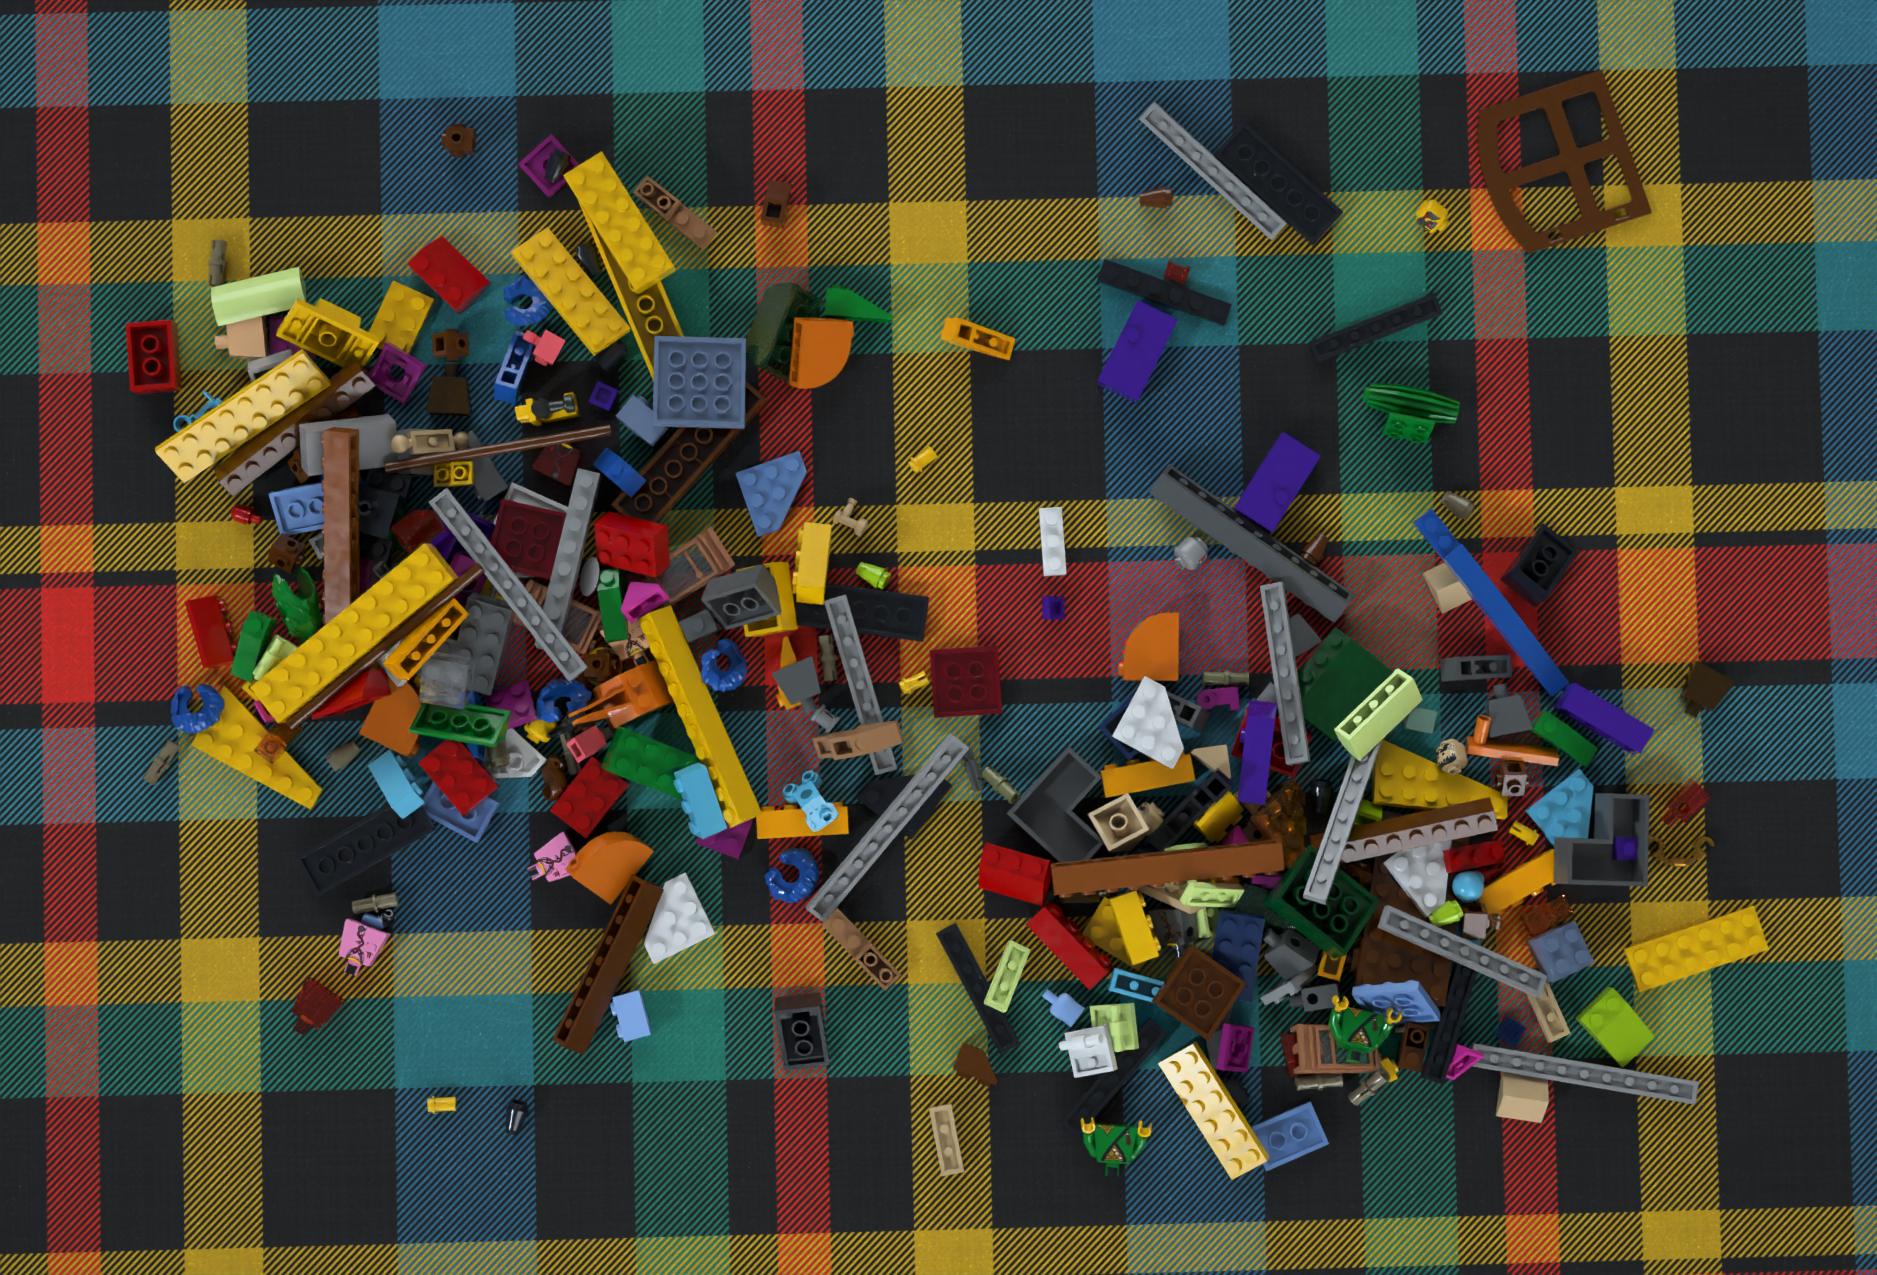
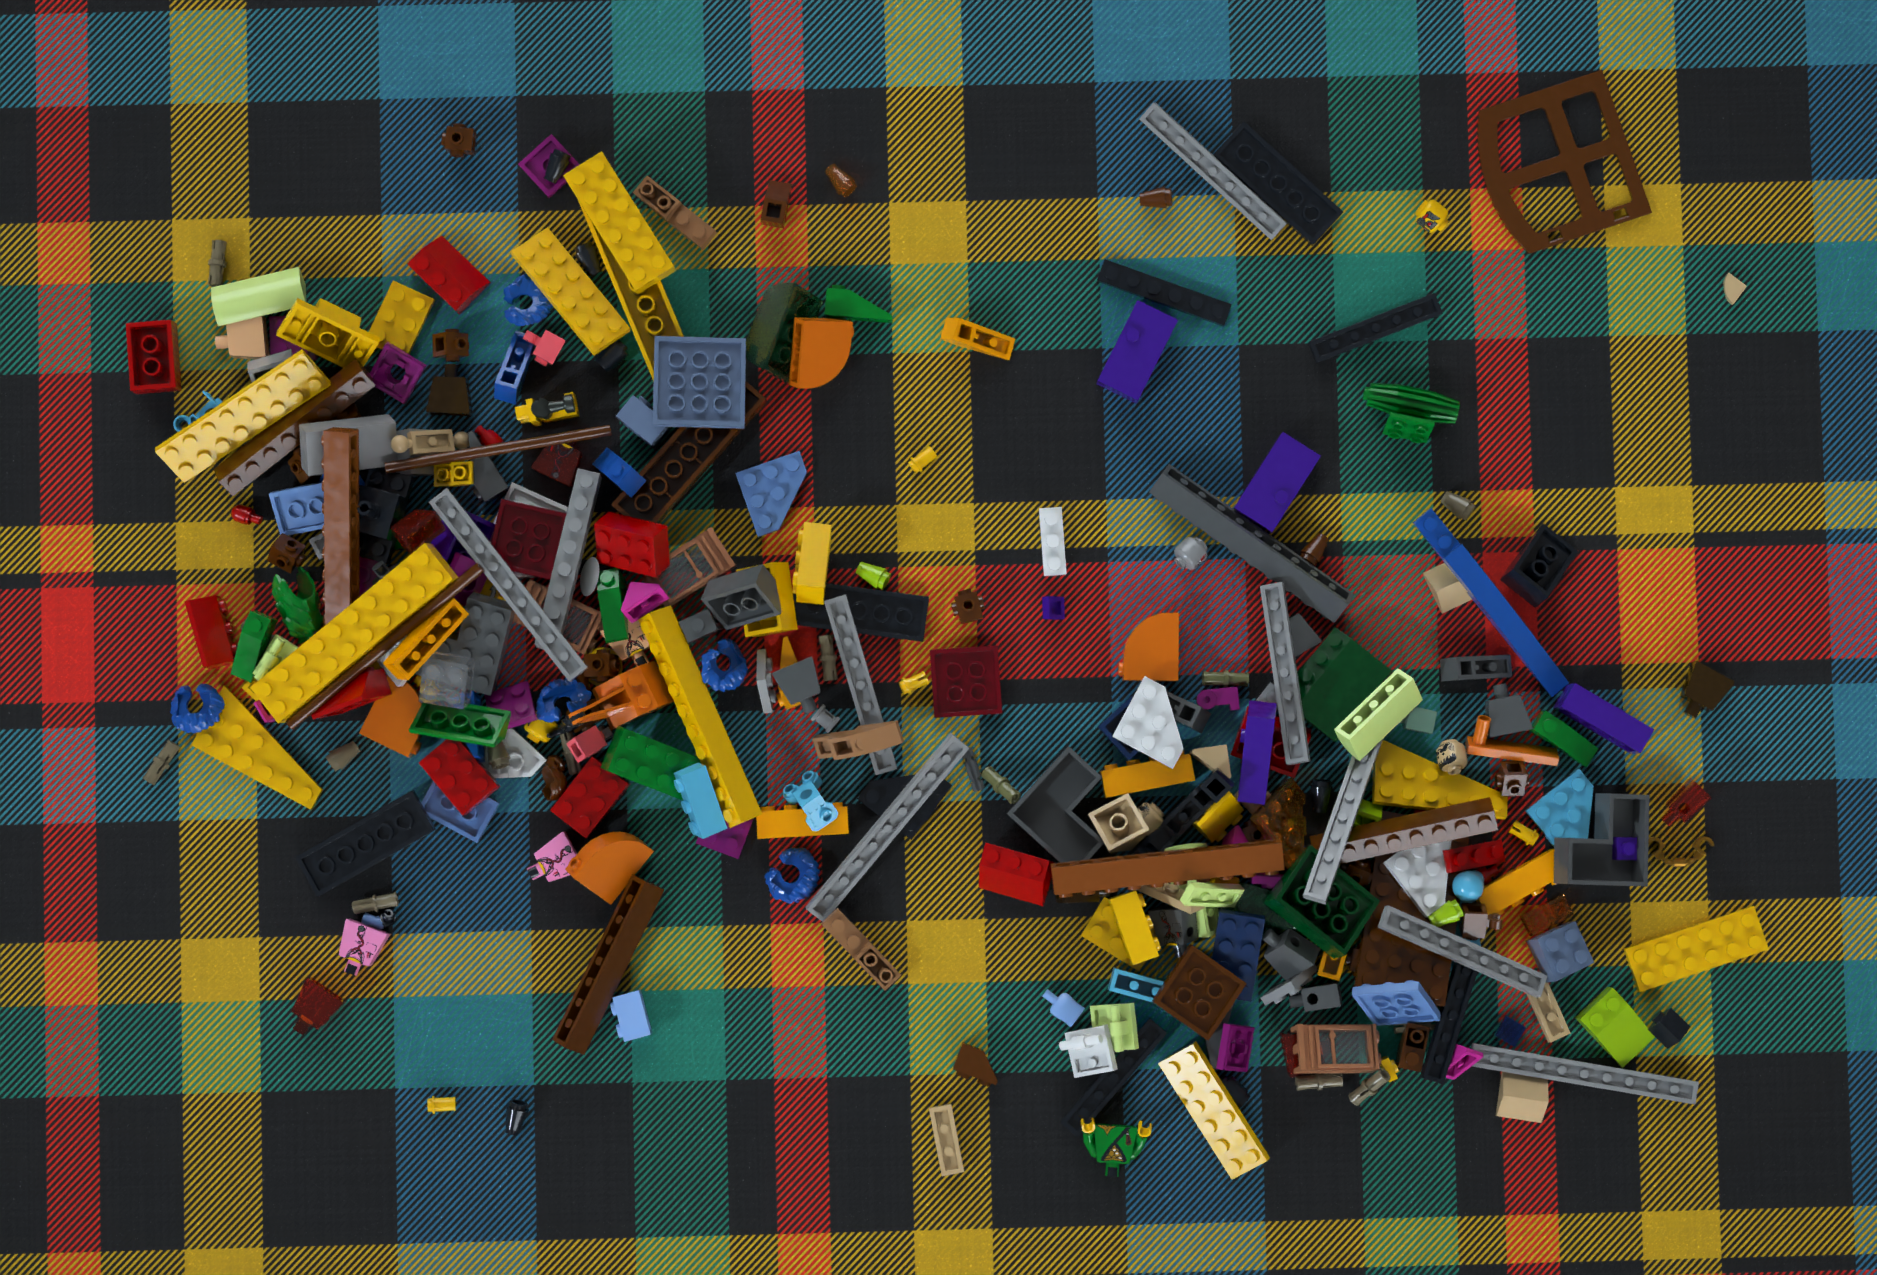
(277, 741): clear orange slope -> none
(397, 783): medium azure brick -> none
(488, 436): none -> red cylinder
(603, 396): dark purple plate -> none
(677, 920): white plate -> none
(765, 681): none -> light grey plate
(802, 1031): black slope -> none
(842, 182): none -> clear orange cone
(844, 518): tan piece -> none
(968, 615): none -> reddish brown brick
(977, 987): black plate -> none
(1007, 976): yellowish green plate -> none
(1069, 944): red brick -> none
(1176, 272): clear red bush -> none
(1290, 1135): medium blue plate -> none
(1359, 1029): green torso -> none
(1668, 1027): none -> black brick
(1732, 288): none -> tan tile

